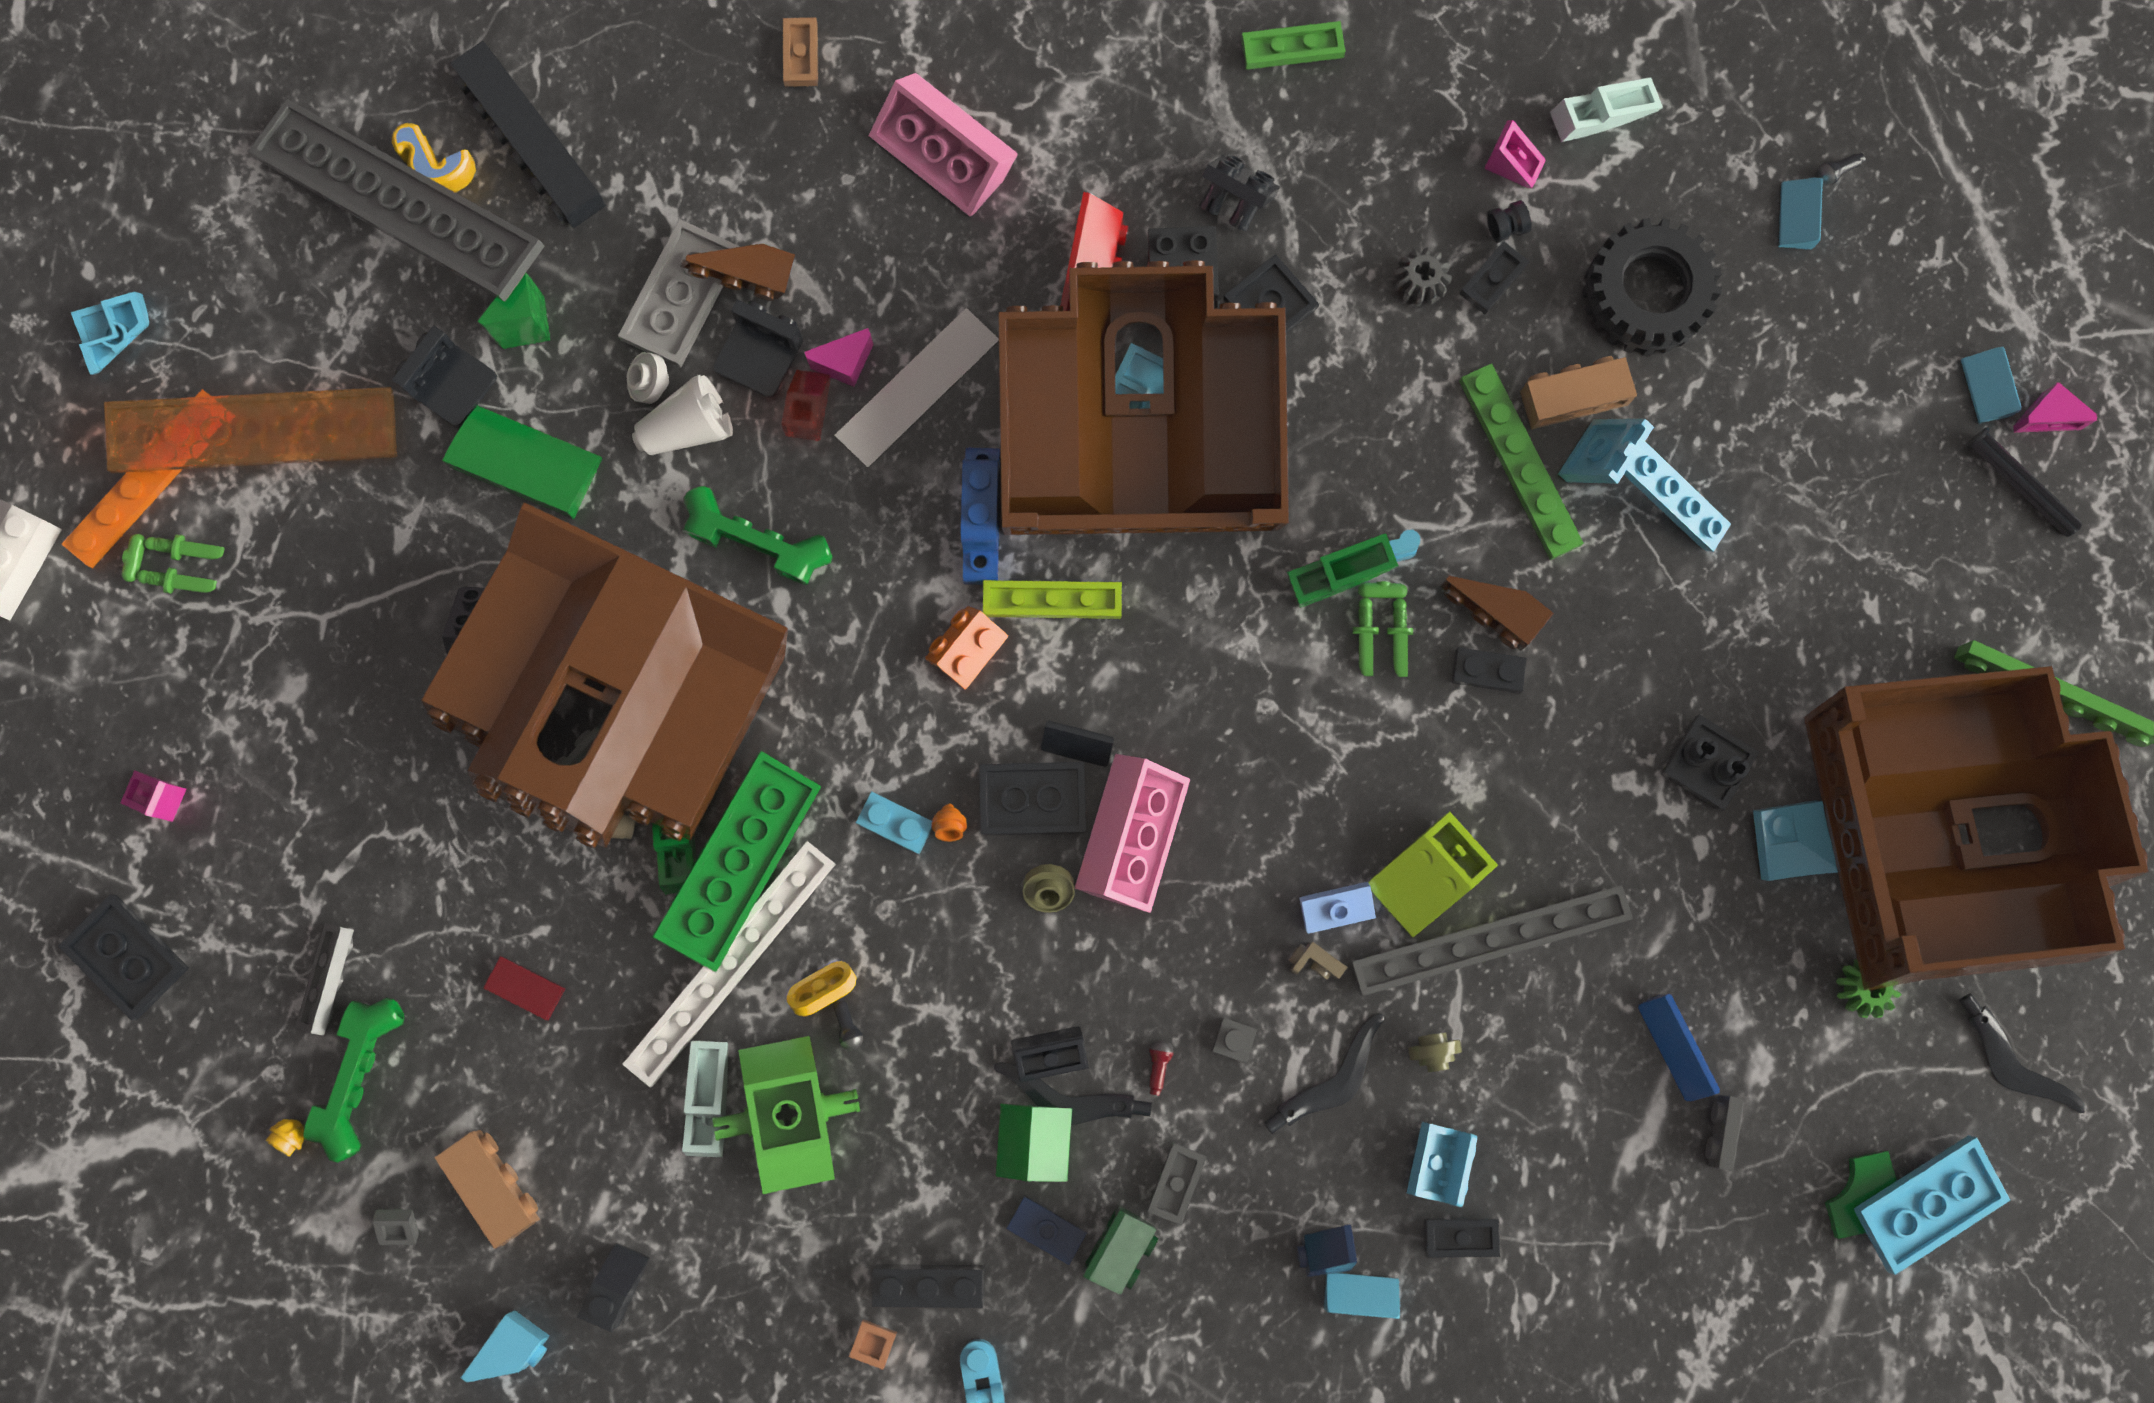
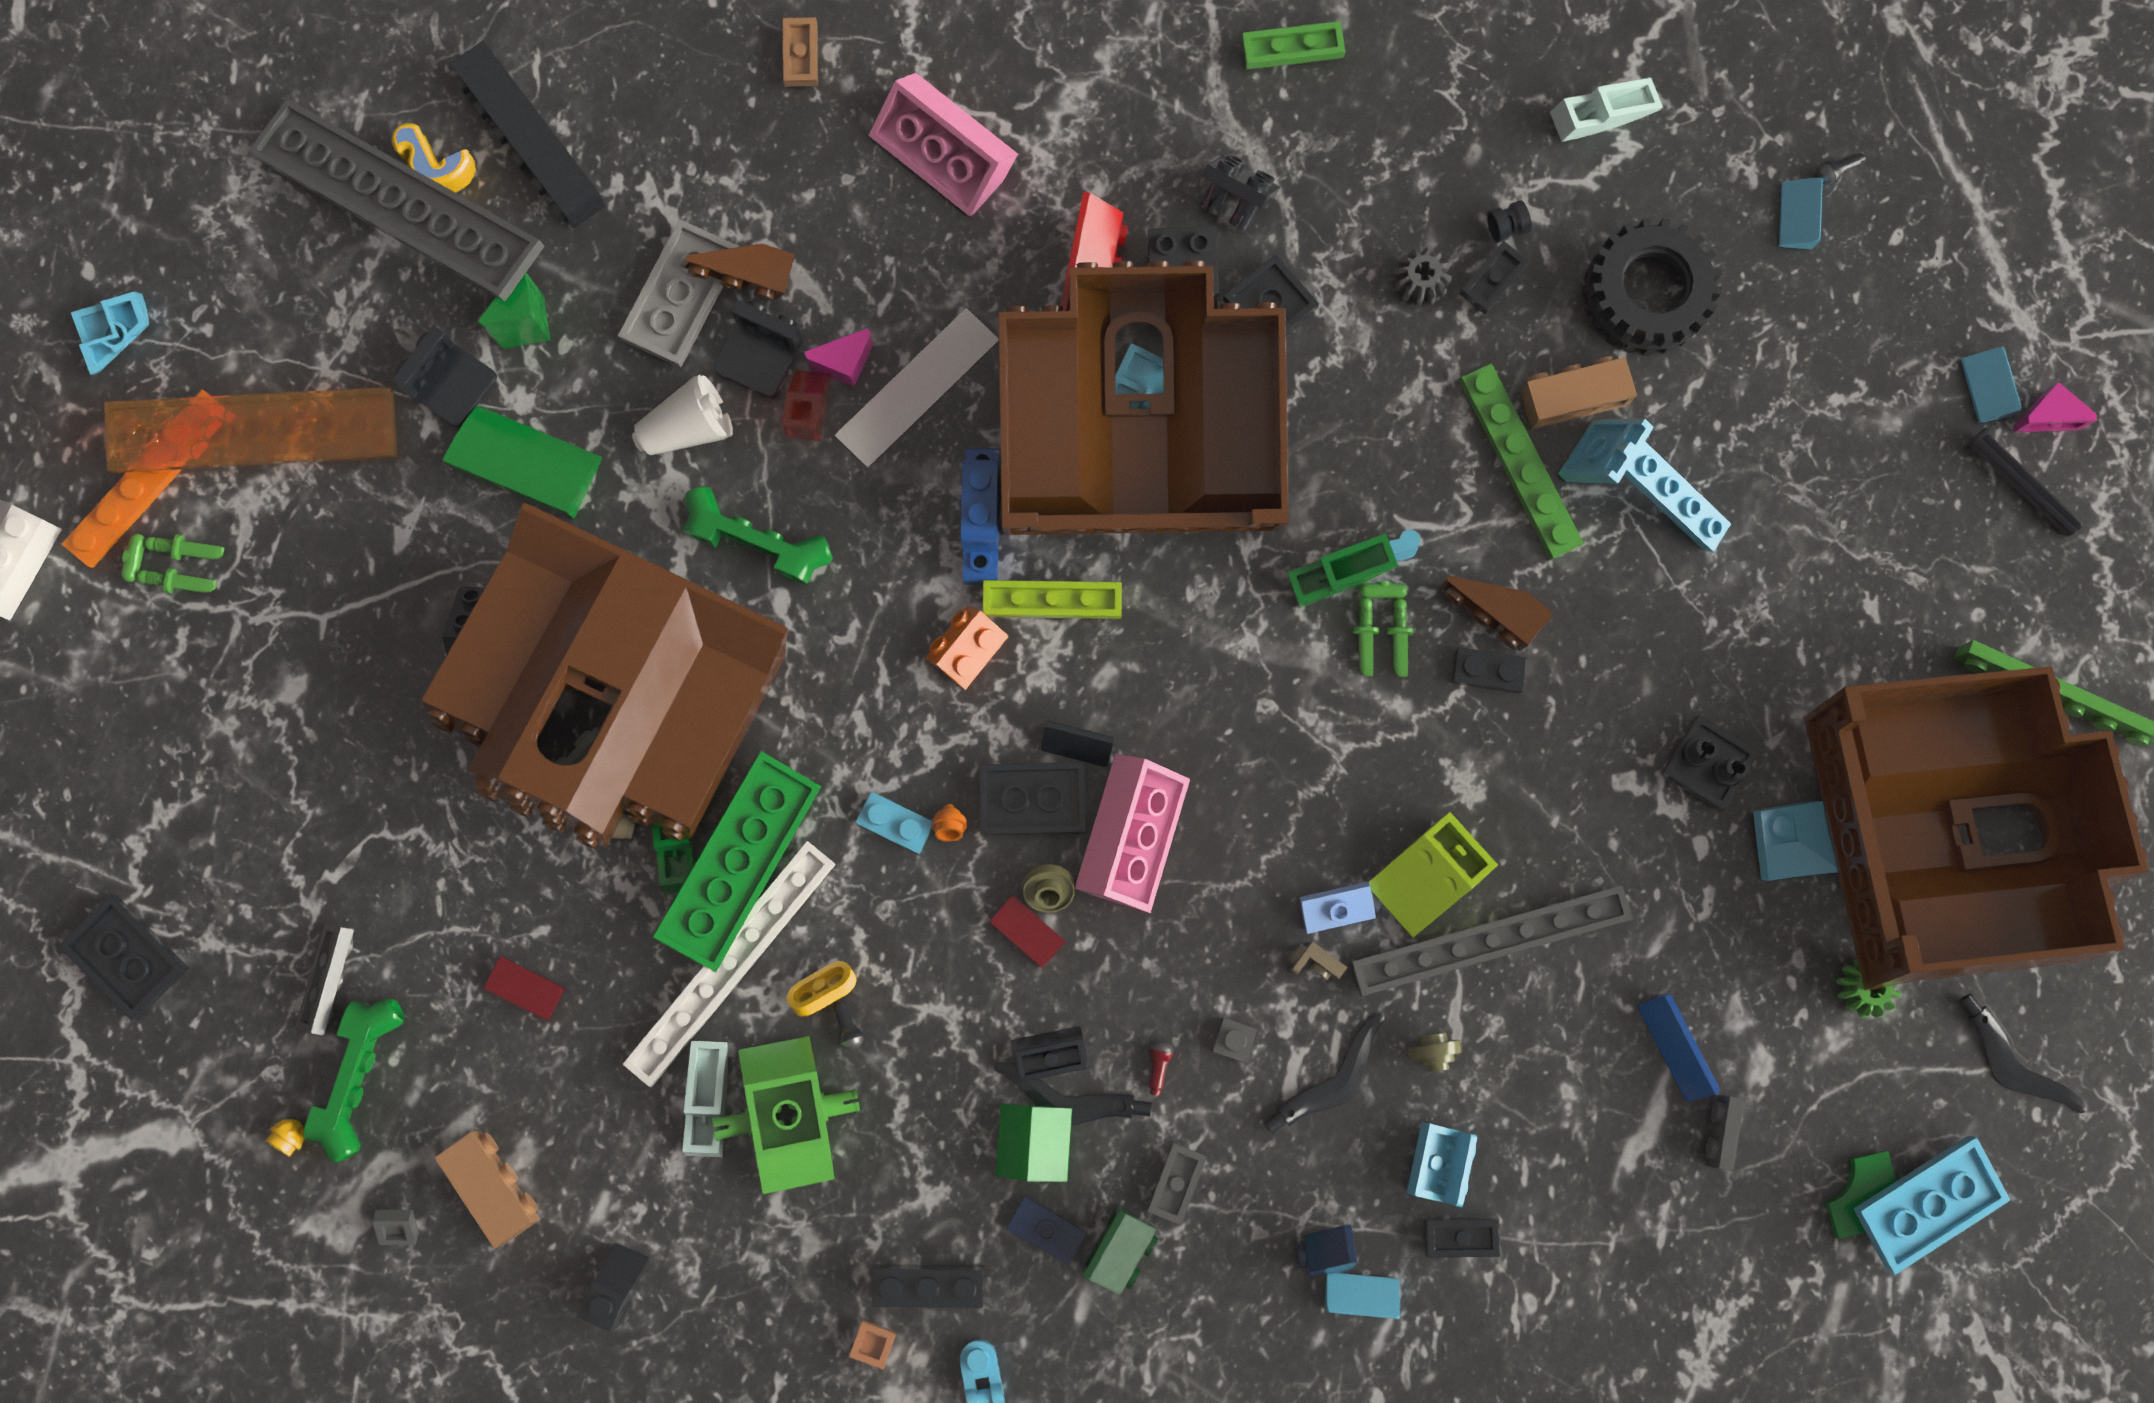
(153, 796): dark pink slope -> none
(509, 1349): medium azure slope -> none
(647, 378): white plate -> none
(1027, 931): none -> dark red tile
(1515, 157): dark pink slope -> none

